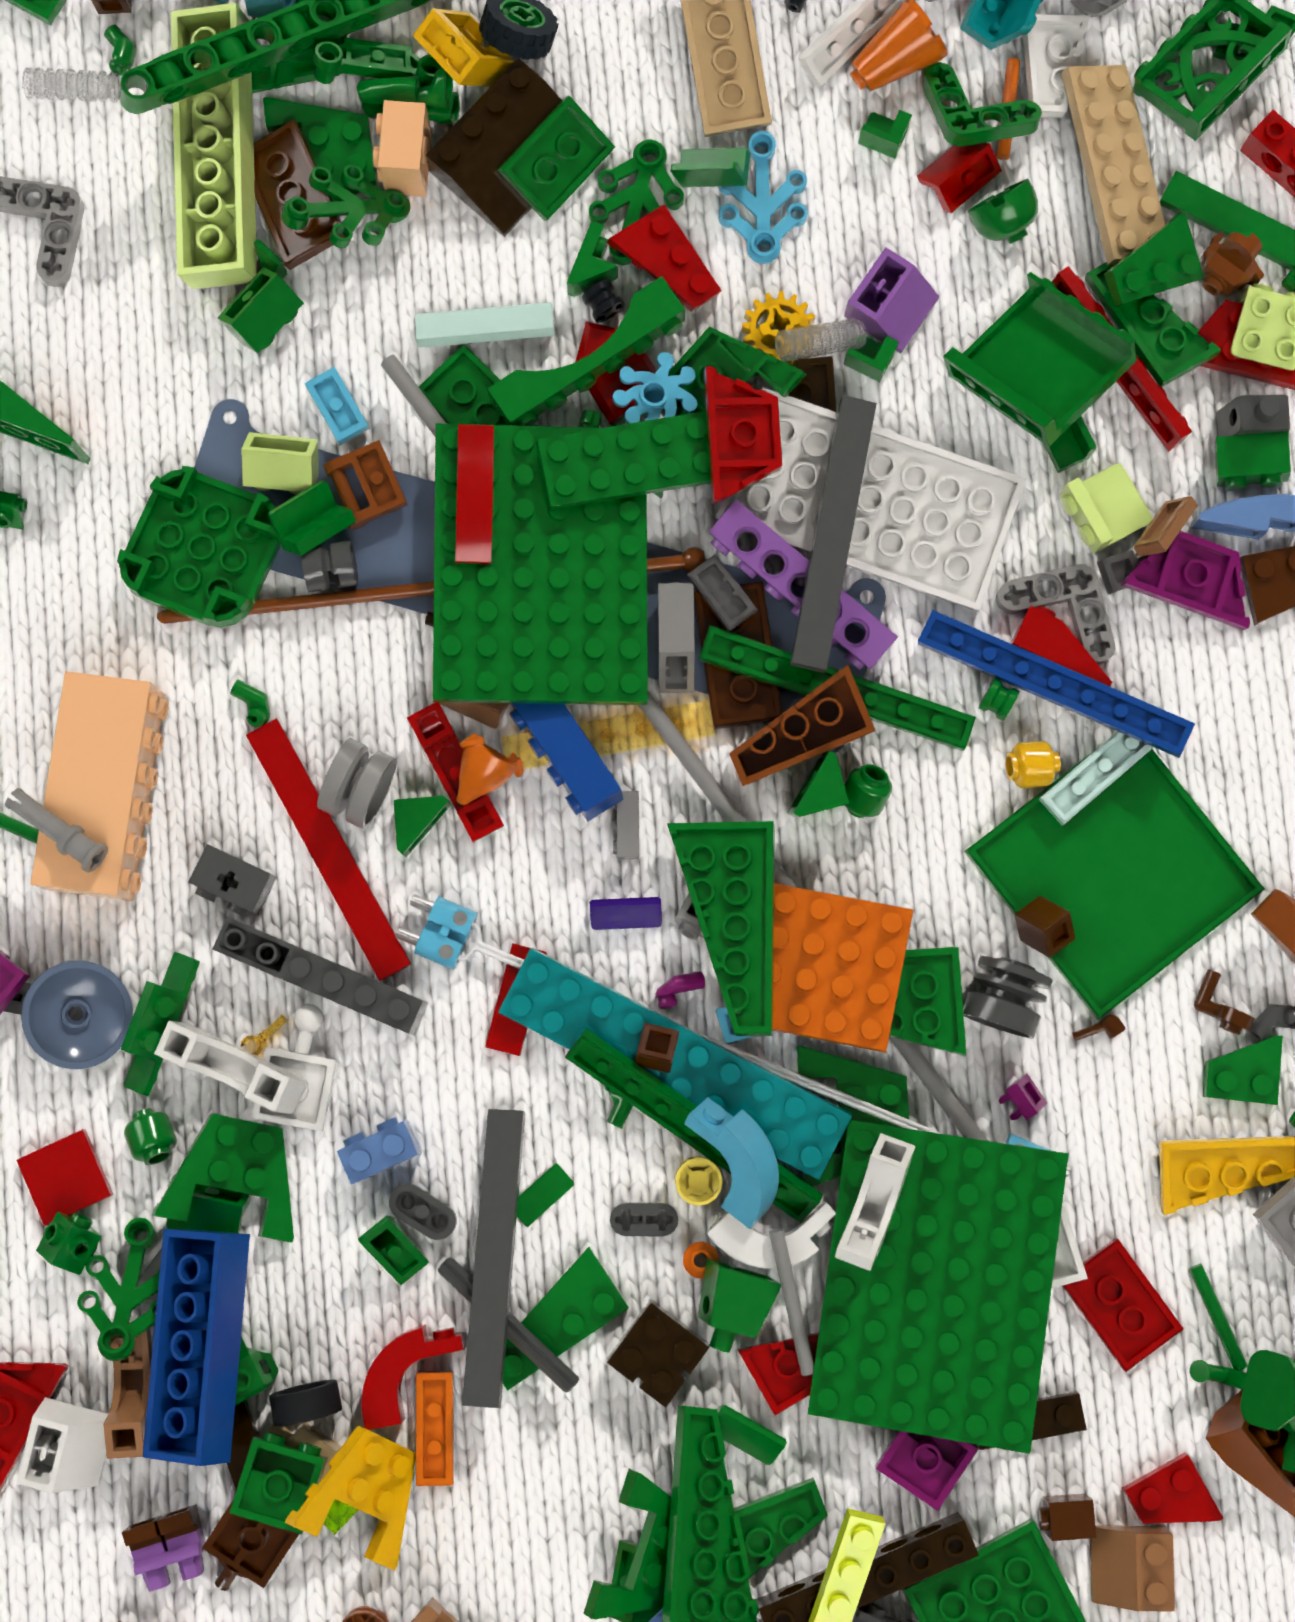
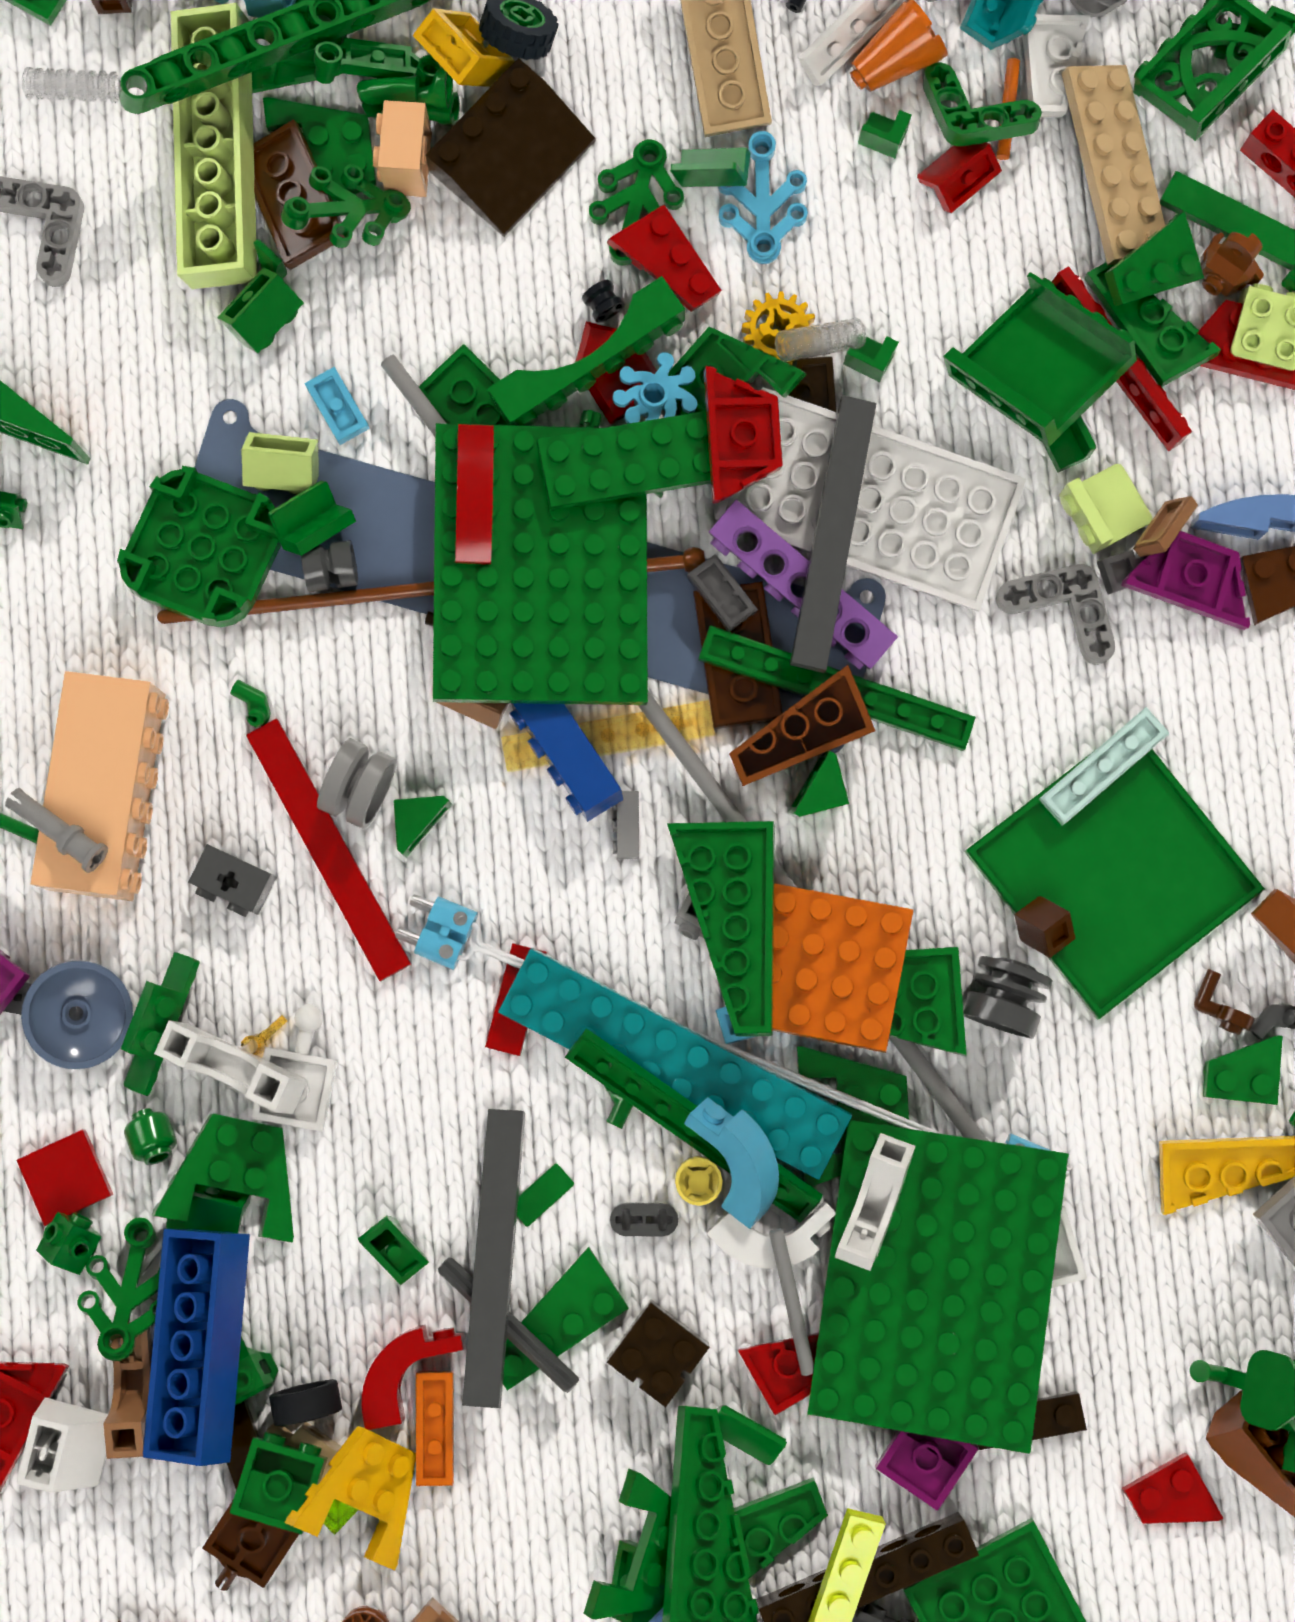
(123, 52): green arm -> none
(165, 1541): hips -> none
(320, 976): dark grey slope -> none
(375, 478): dark orange plate -> none
(378, 1152): medium blue brick -> none
(423, 1211): dark grey plate -> none
(445, 756): red slope -> none
(483, 769): orange hat -> none
(484, 325): light aqua tile -> none
(556, 158): green tile -> none
(588, 267): green slope -> none
(625, 913): dark purple slope -> none
(657, 1047): reddish brown slope -> none
(676, 637): light grey slope -> none
(676, 985): magenta arm -> none
(690, 1253): orange plate -> none
(735, 1302): green torso -> none
(867, 791): green head -> none
(892, 299): medium lavender slope -> none
(998, 699): green wheel -> none
(1006, 213): green cylinder -> none
(1025, 1096): magenta tile -> none
(1032, 764): yellow head -> none
(1051, 639): red slope -> none
(1056, 684): blue plate -> none
(1067, 1517): reddish brown brick -> none
(1110, 1024): reddish brown hand -> none
(1122, 1306): red tile -> none
(1133, 1567): medium nougat slope -> none
(1218, 1317): green bar -> none
(1252, 460): green brick -> none
(1254, 415): dark grey torso -> none

